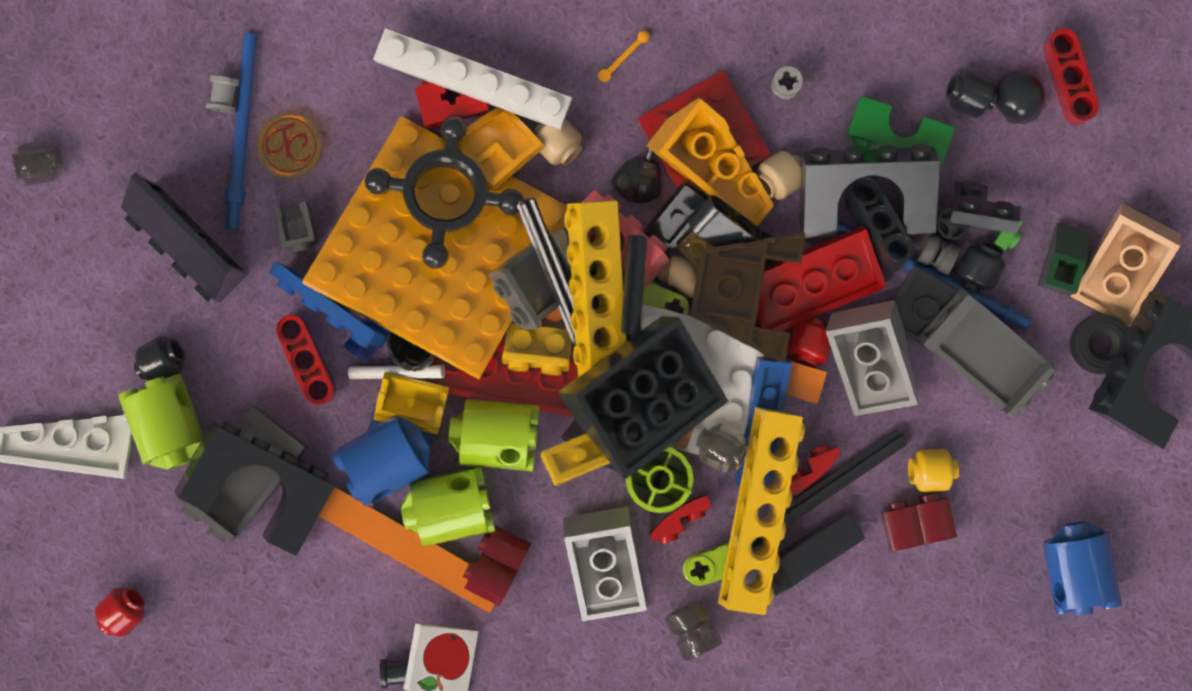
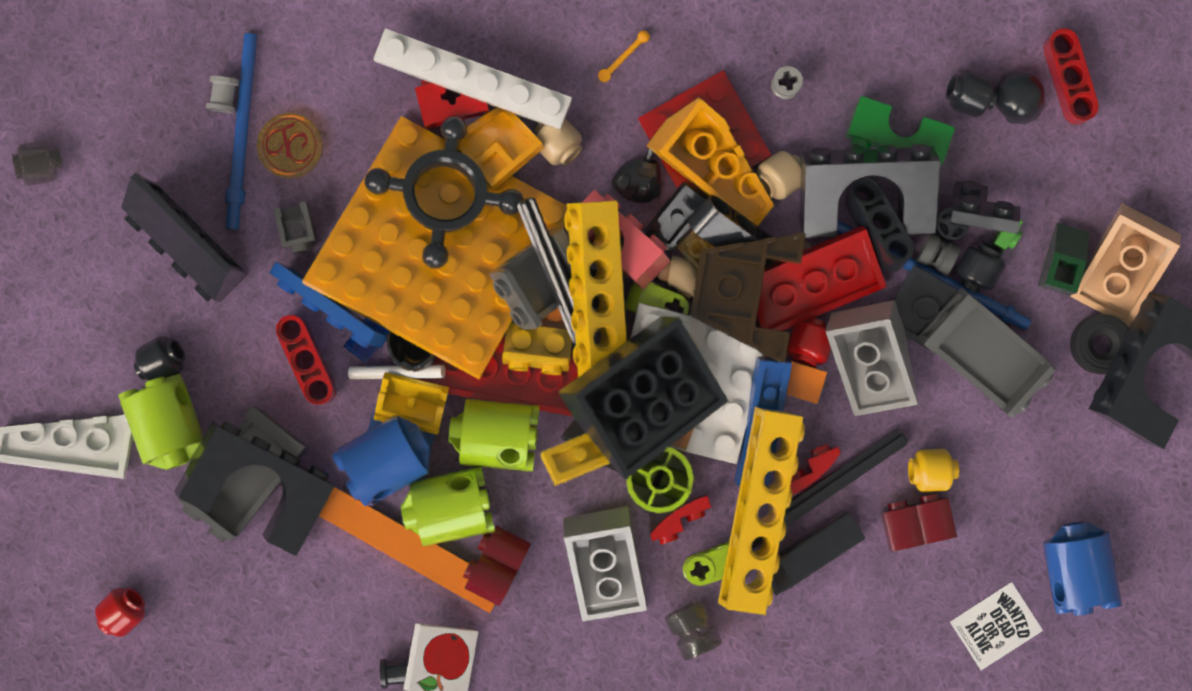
(633, 284): black axle -> none
(722, 448): clear smoke head -> none
(996, 626): none -> white sticker

